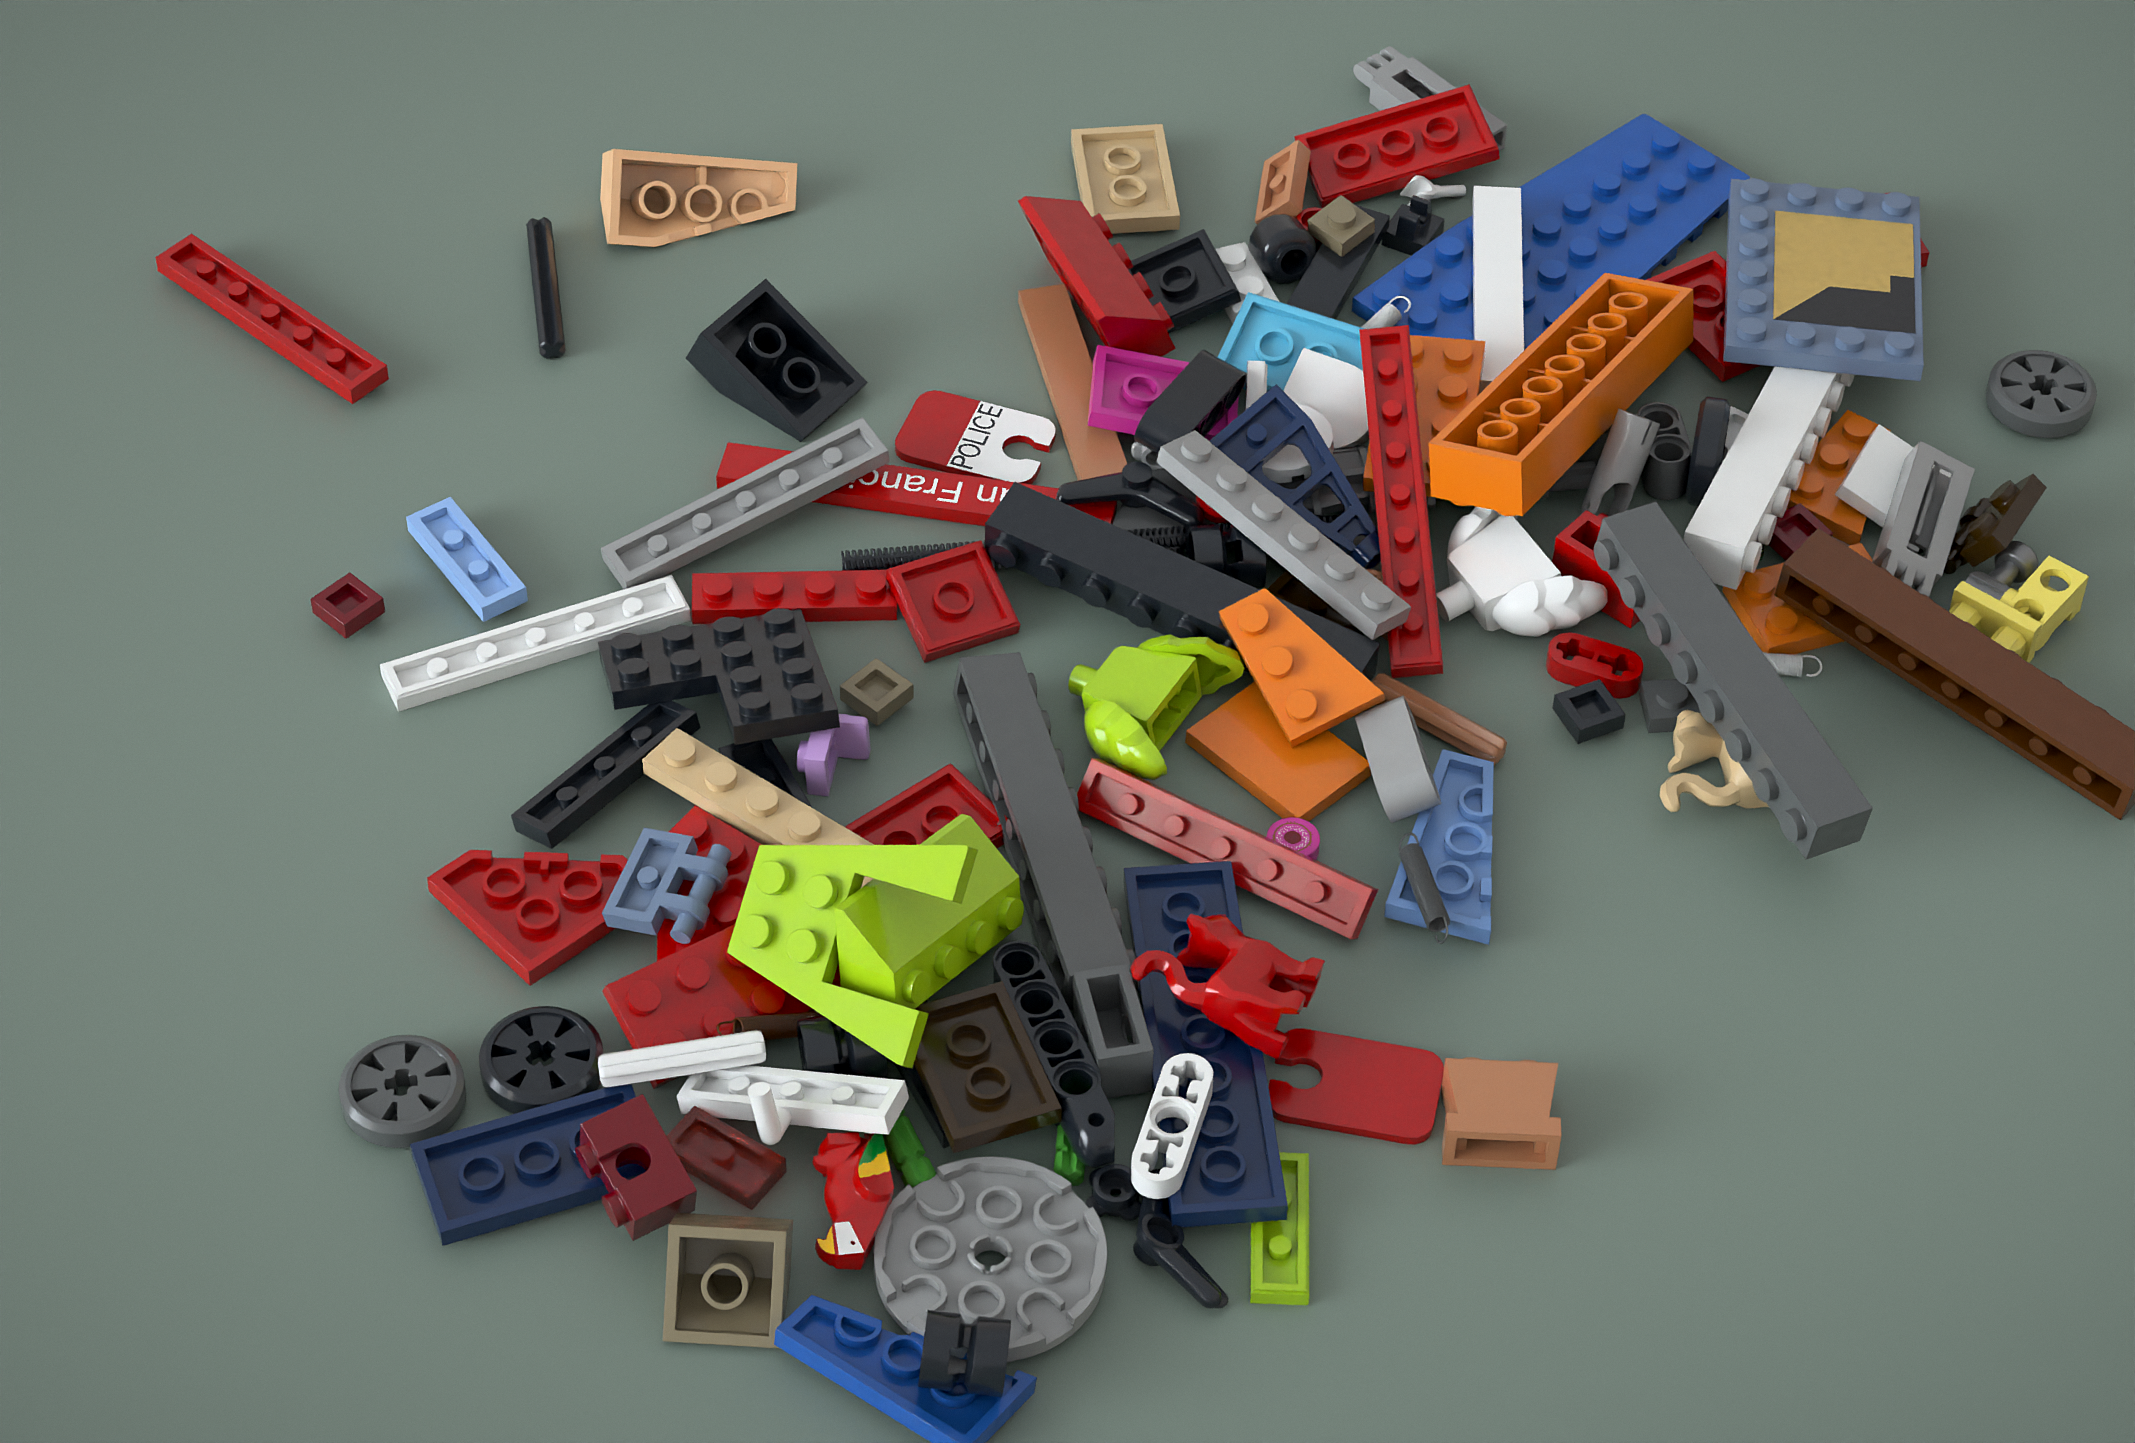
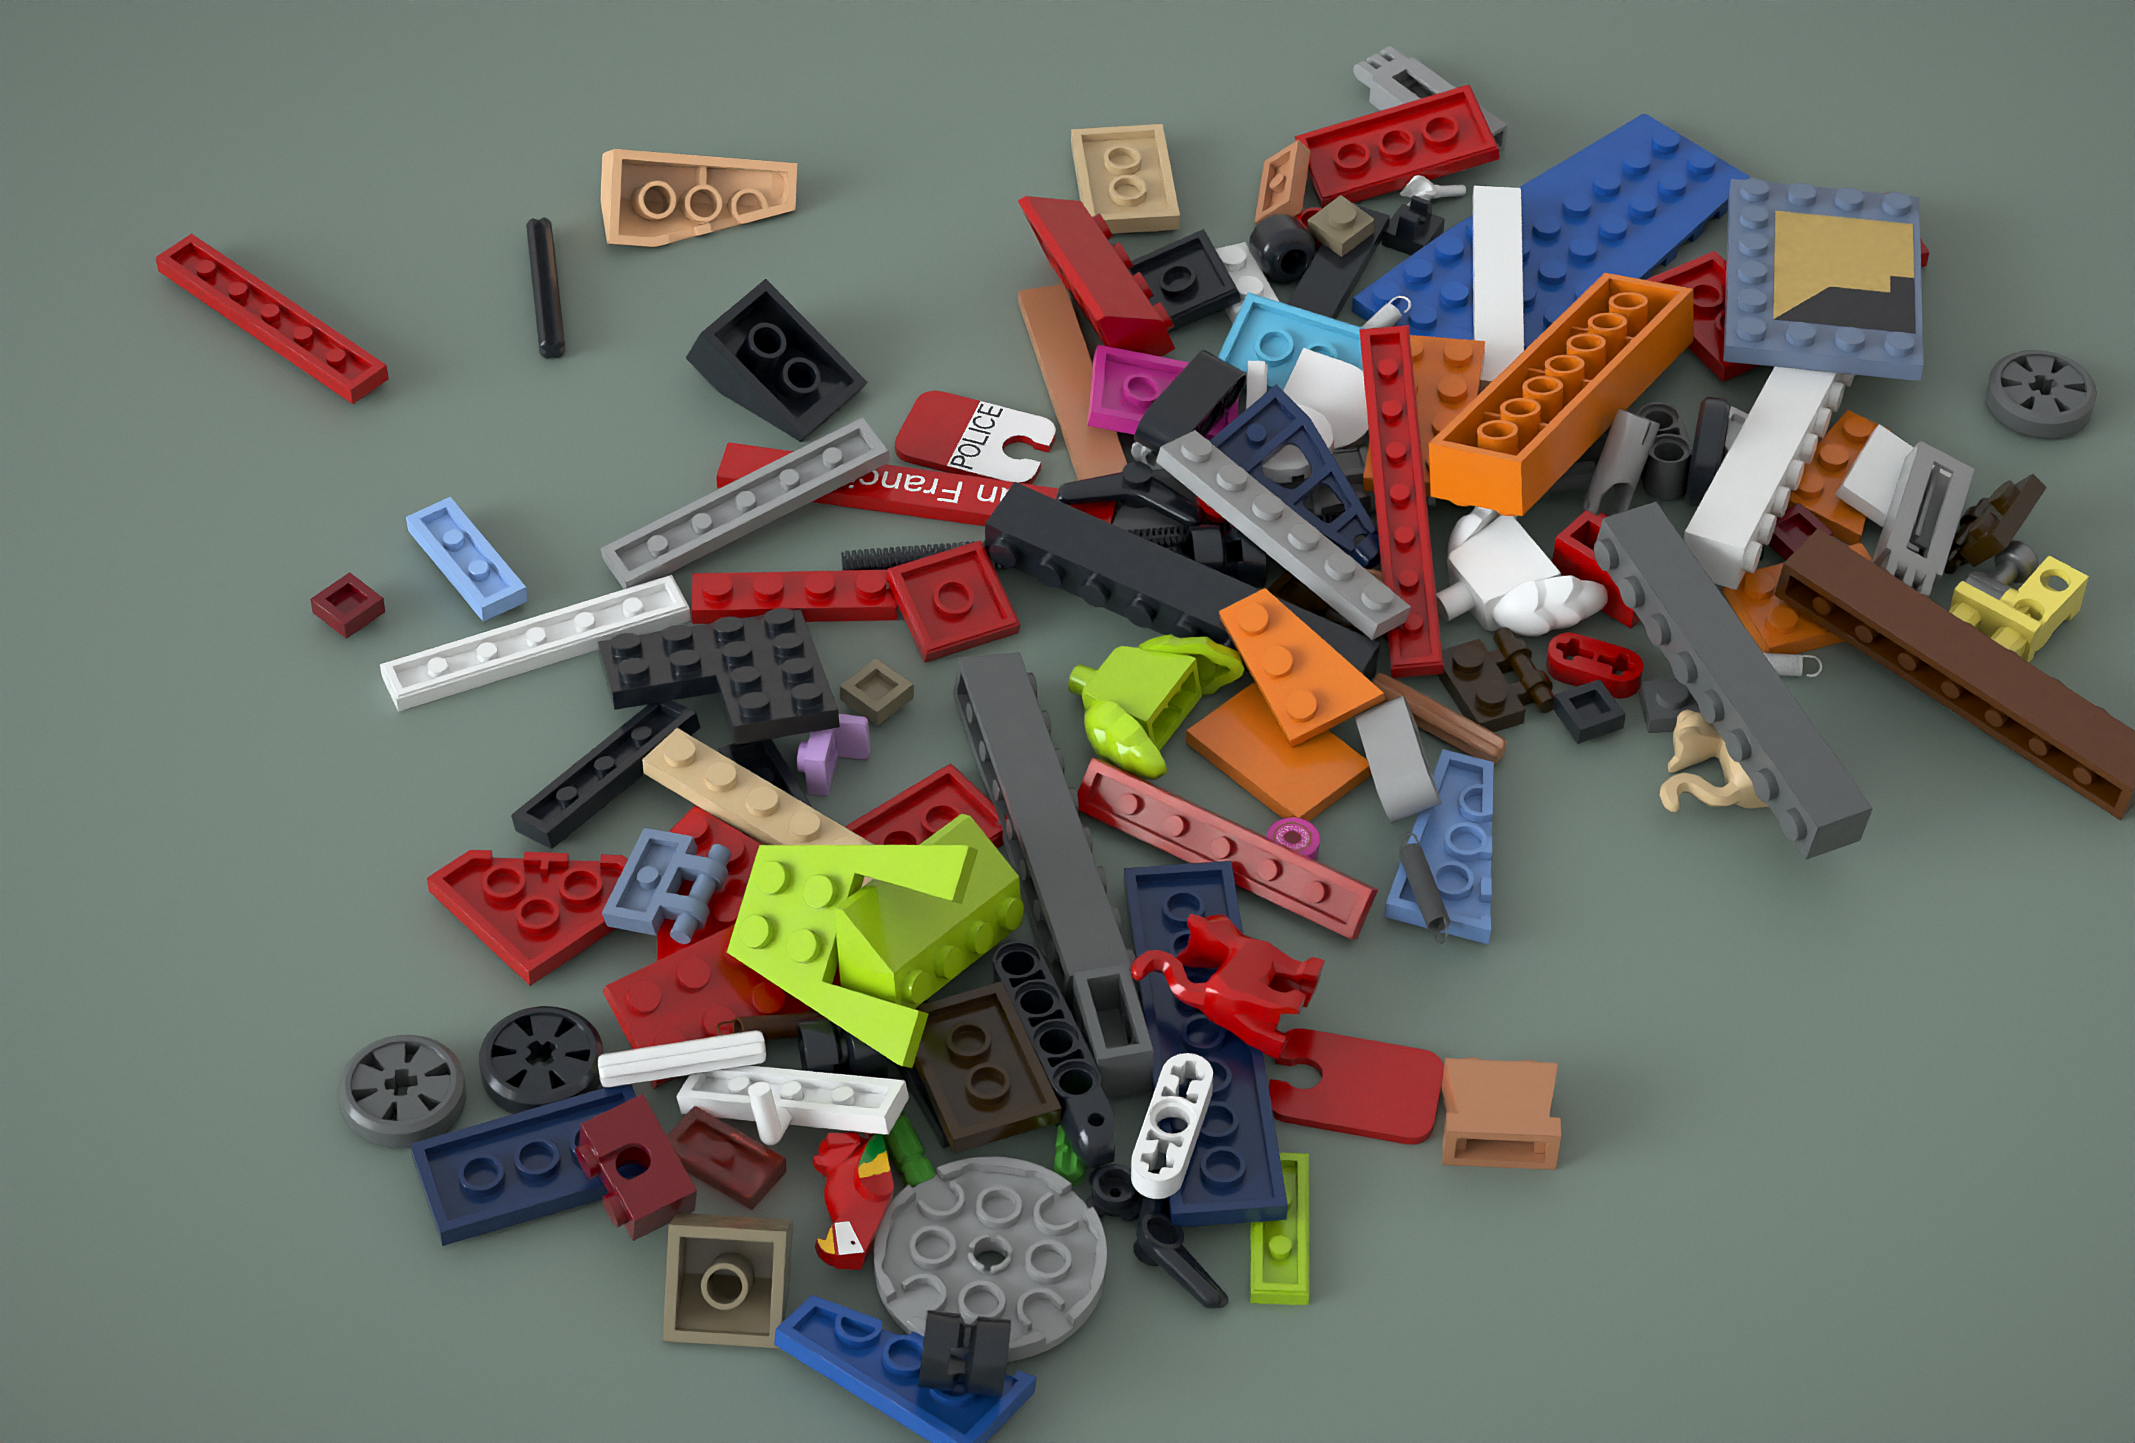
(1481, 690): none -> dark brown plate

